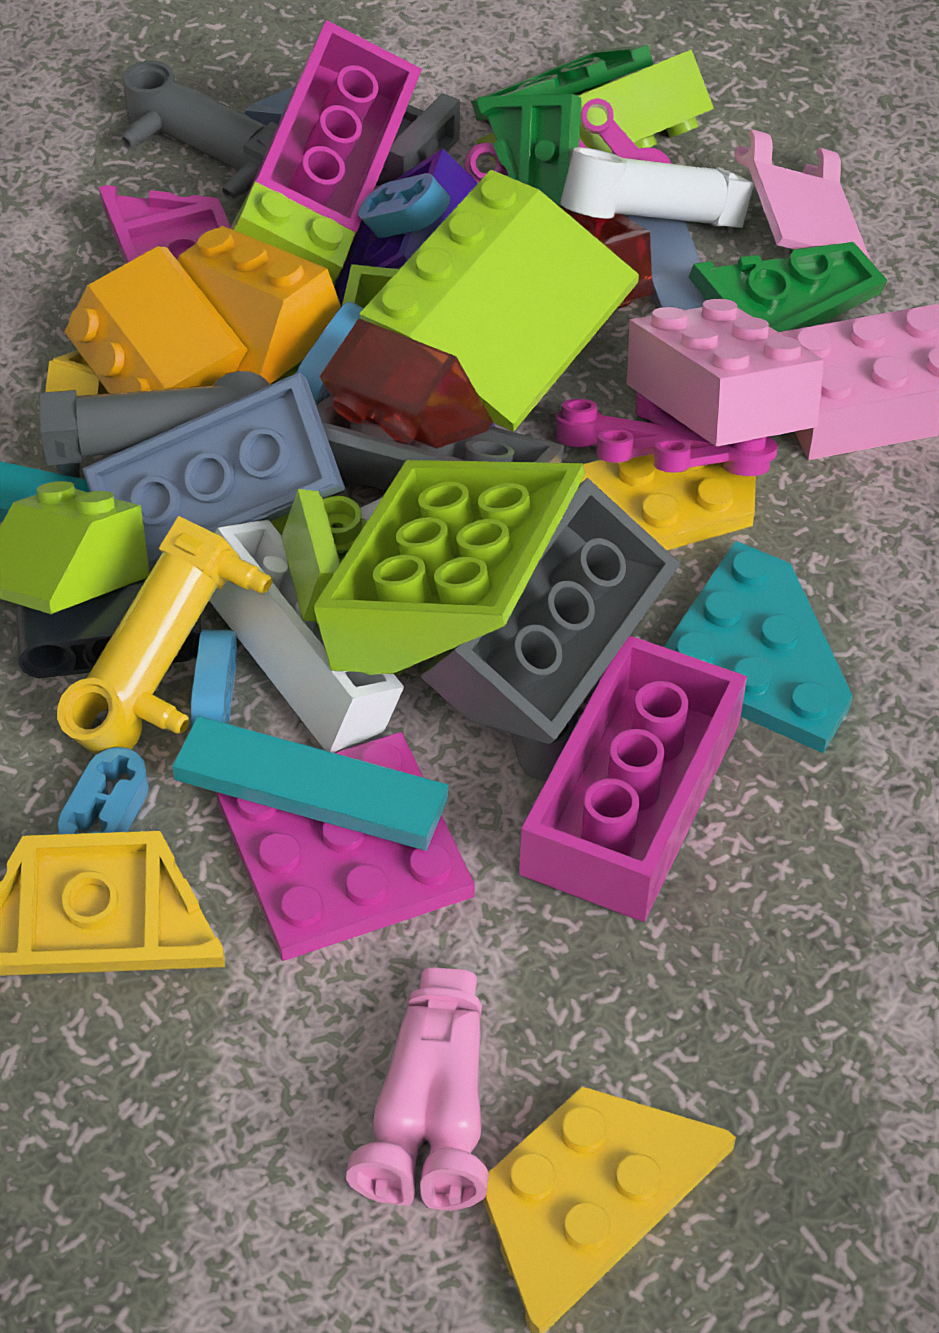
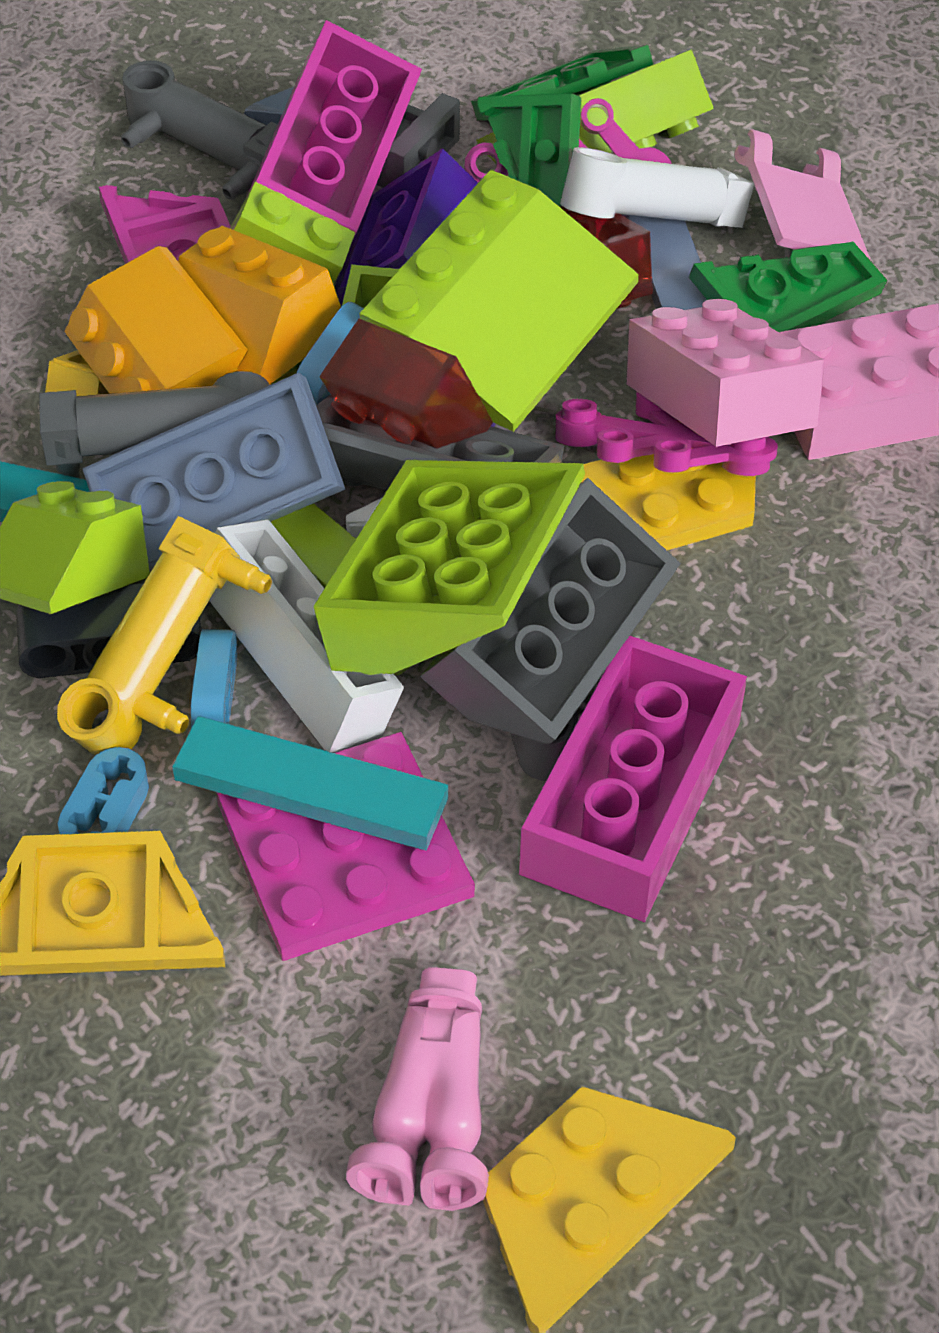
(309, 550): lime tile -> none
(344, 520): lime plate -> none
(404, 205): dark azure beam -> none
(763, 627): teal plate -> none

